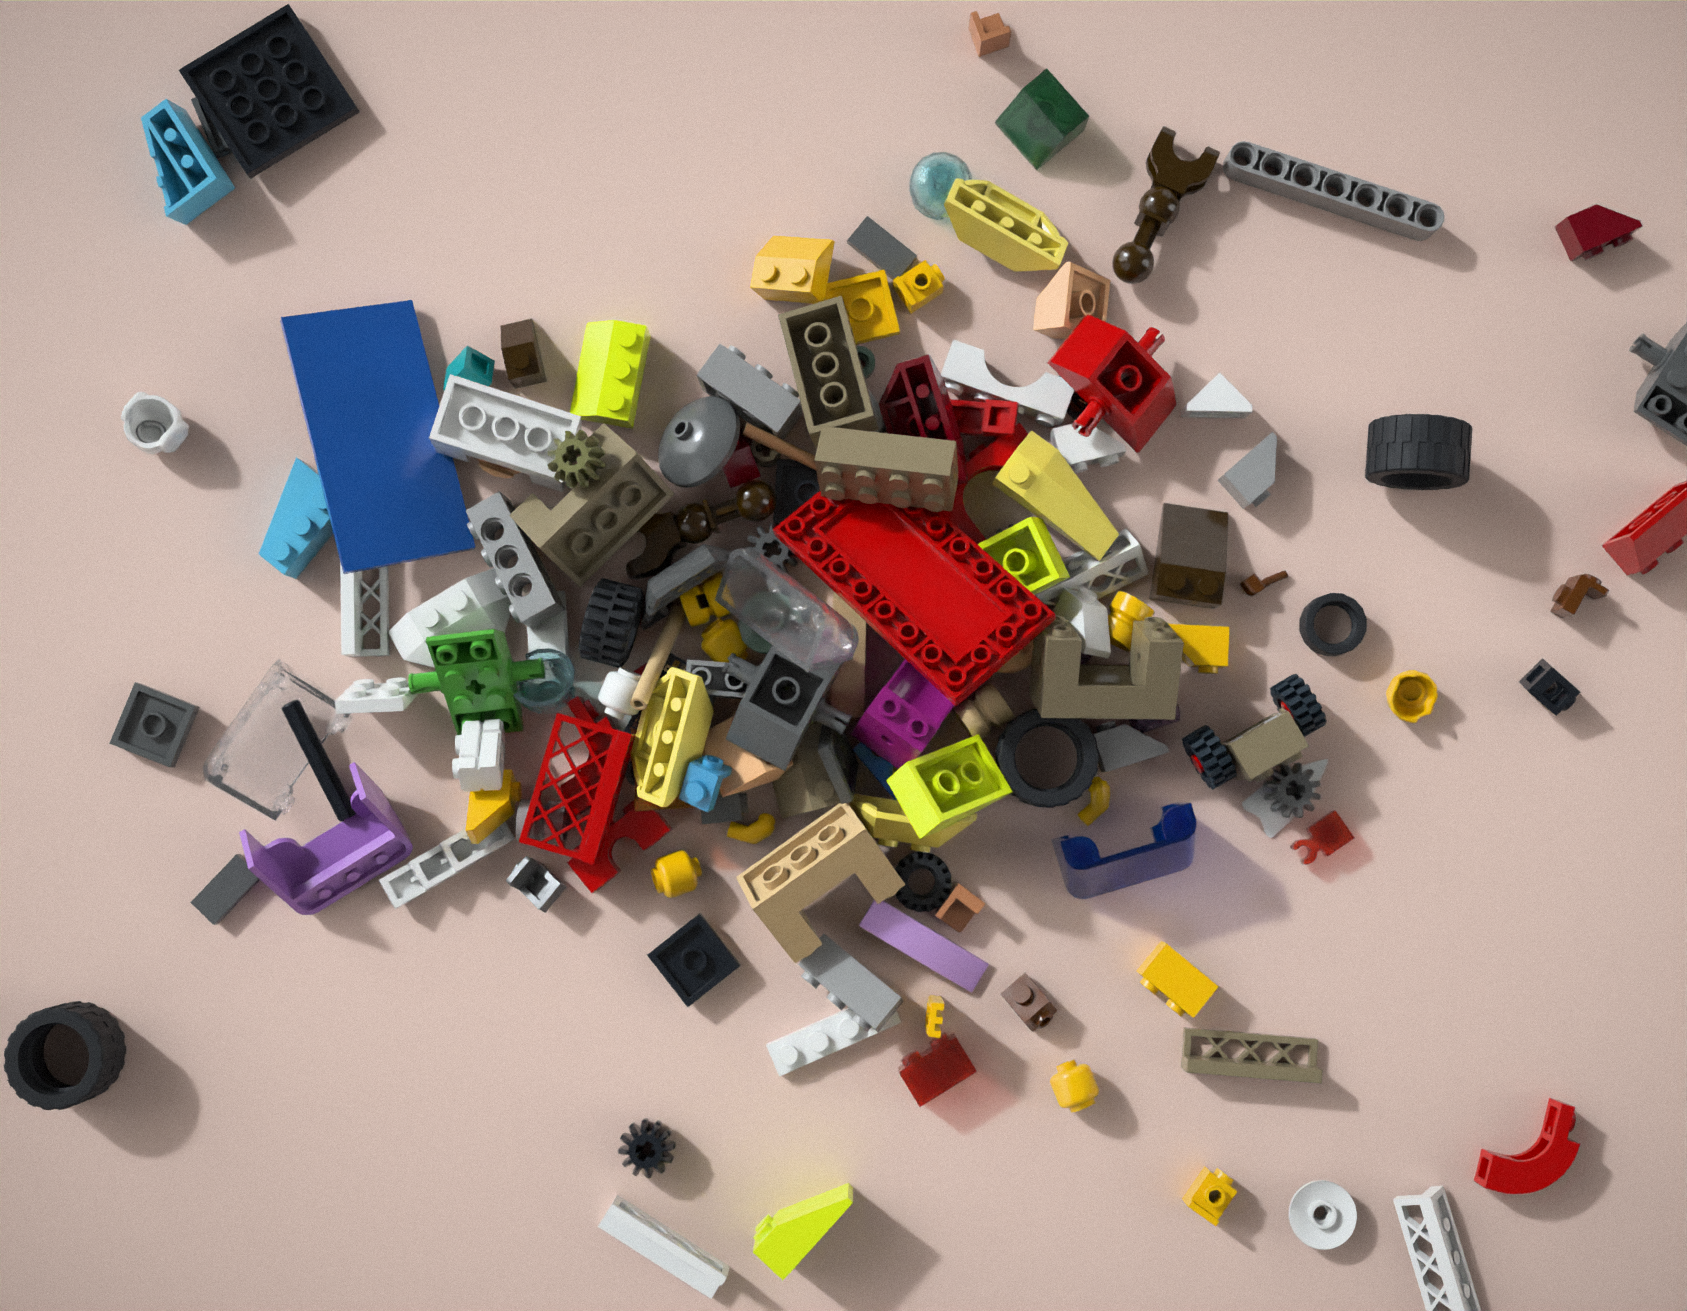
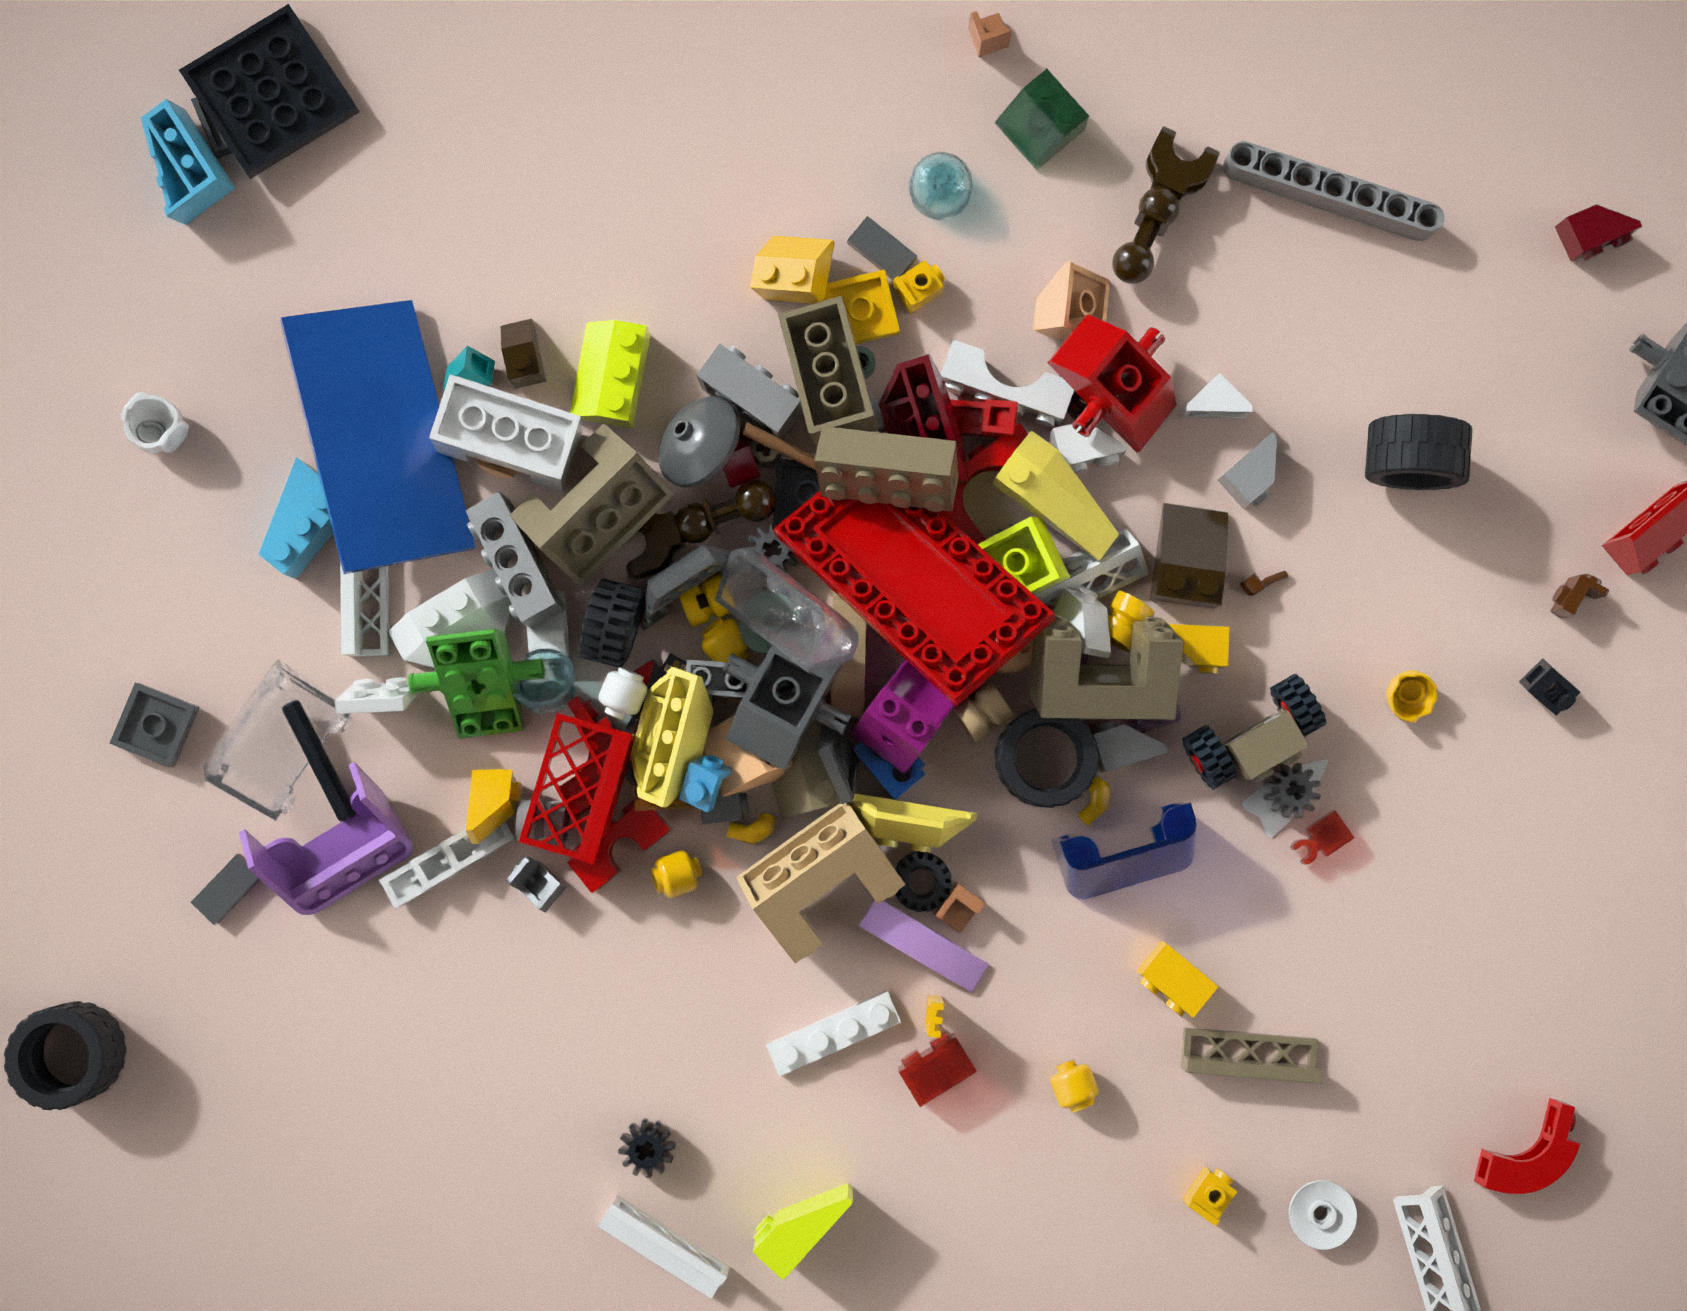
(480, 755): white brick -> none
(586, 463): olive gear -> none
(658, 658): tan piece -> none
(694, 960): black plate -> none
(850, 985): light grey brick -> none
(948, 785): neon yellow slope -> none
(1003, 226): light yellow wedge -> none
(1029, 1003): bracket -> none
(1357, 617): black tyre -> none

